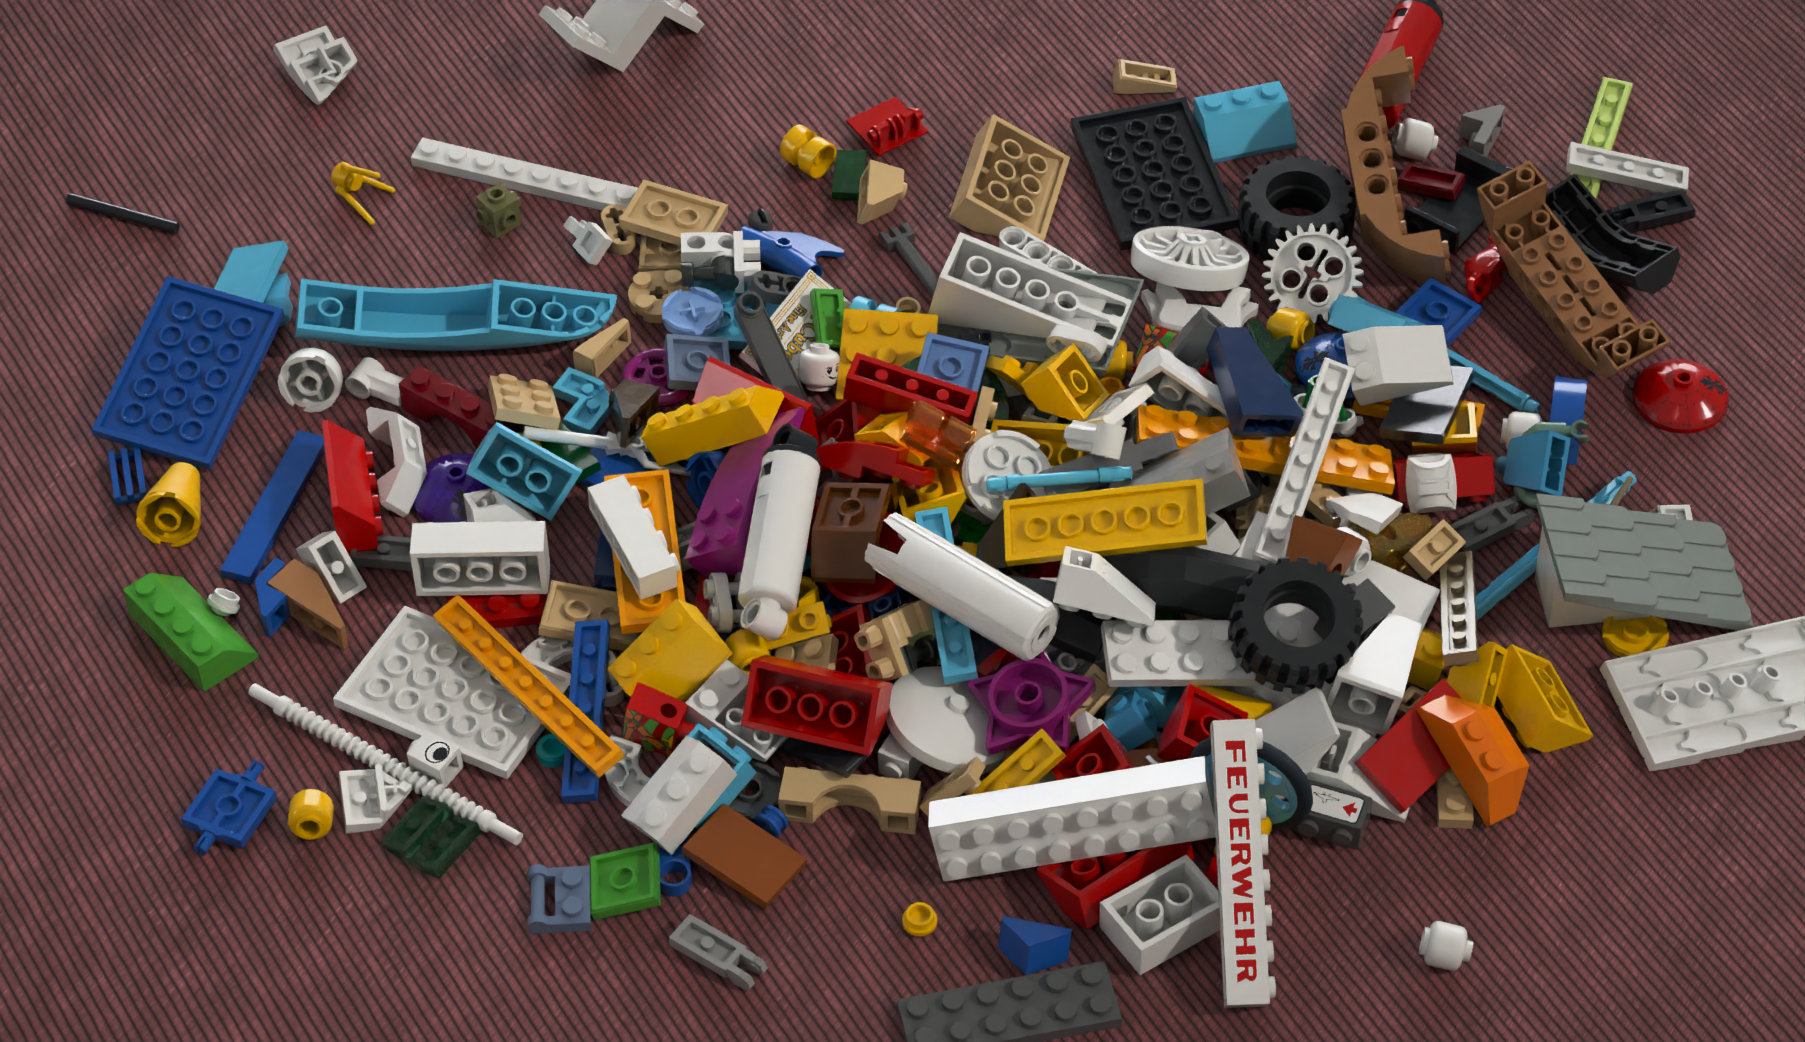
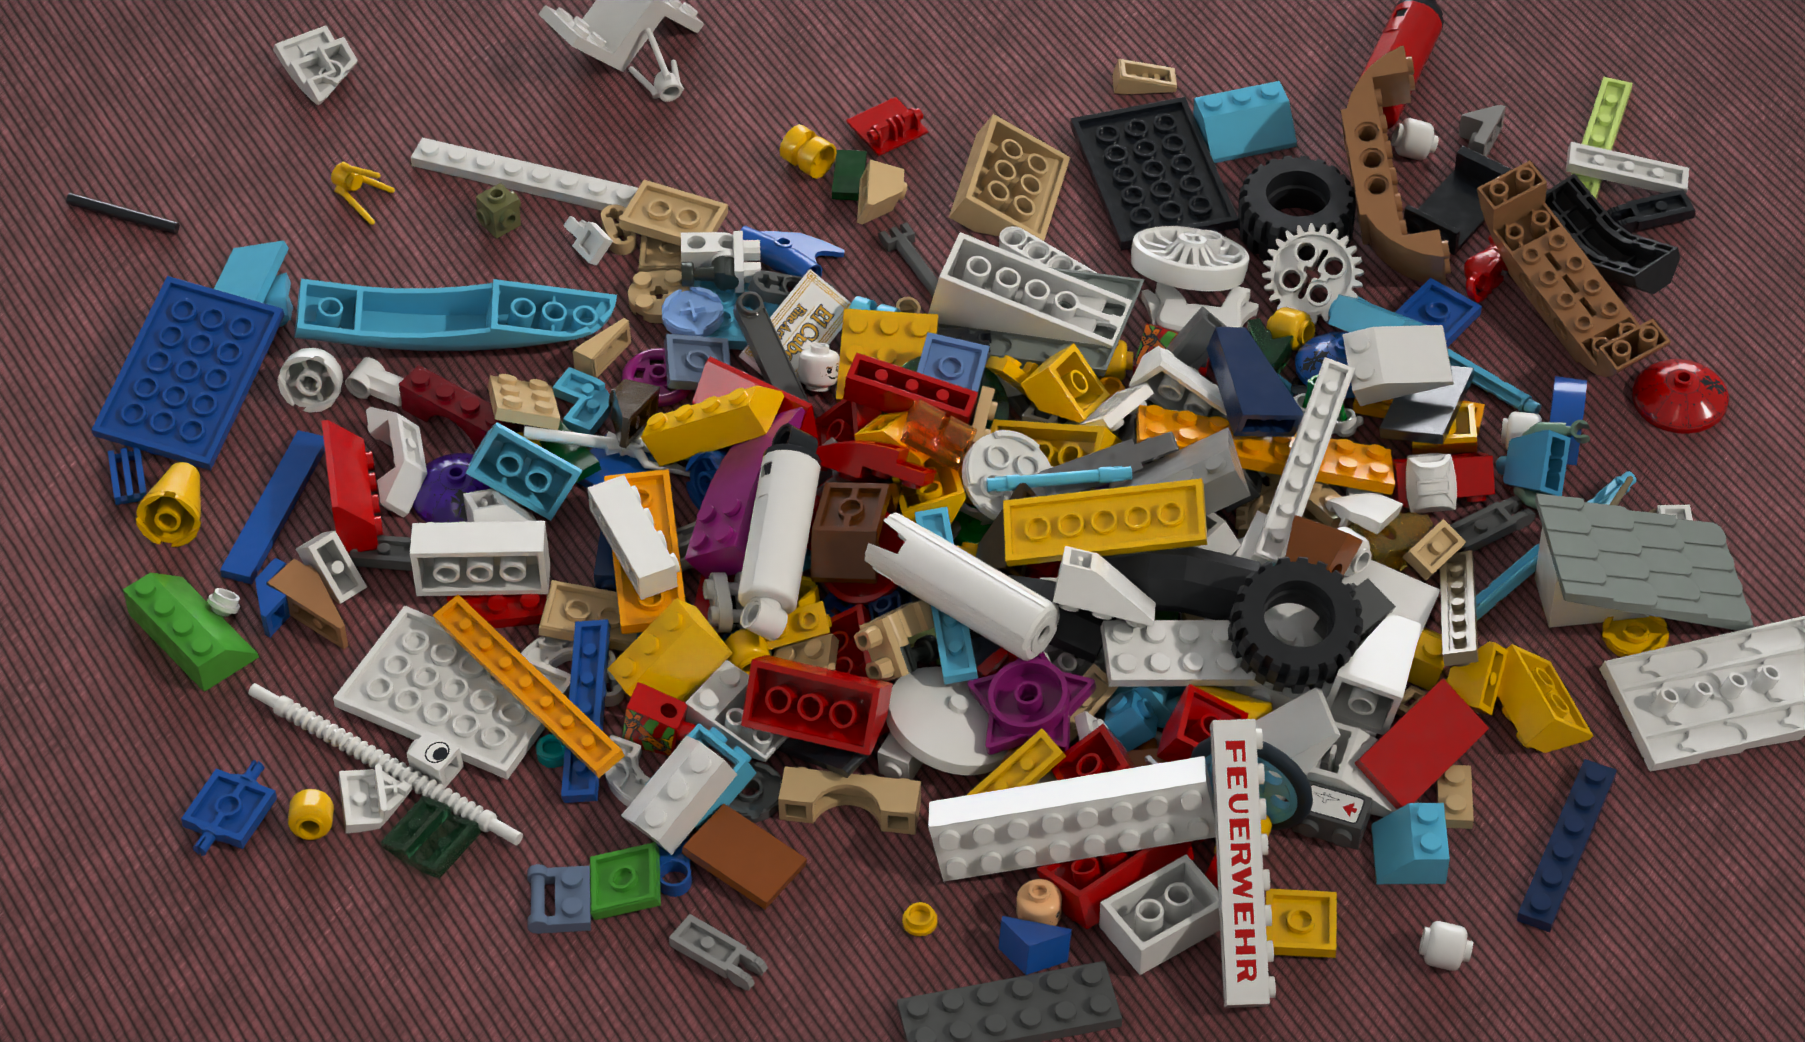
(666, 84): none -> white plant
(755, 218): dark grey hinge -> none
(771, 820): blue bush -> none
(827, 316): bright green plate -> none
(960, 781): tan plate -> none
(1039, 902): none -> light nougat head
(1088, 342): white beam -> none
(1099, 439): white piece -> none
(1303, 922): none -> yellow plate
(1411, 845): none -> medium azure slope
(1431, 181): dark red tile -> none
(1479, 754): orange wedge -> none
(1566, 845): none -> dark blue plate

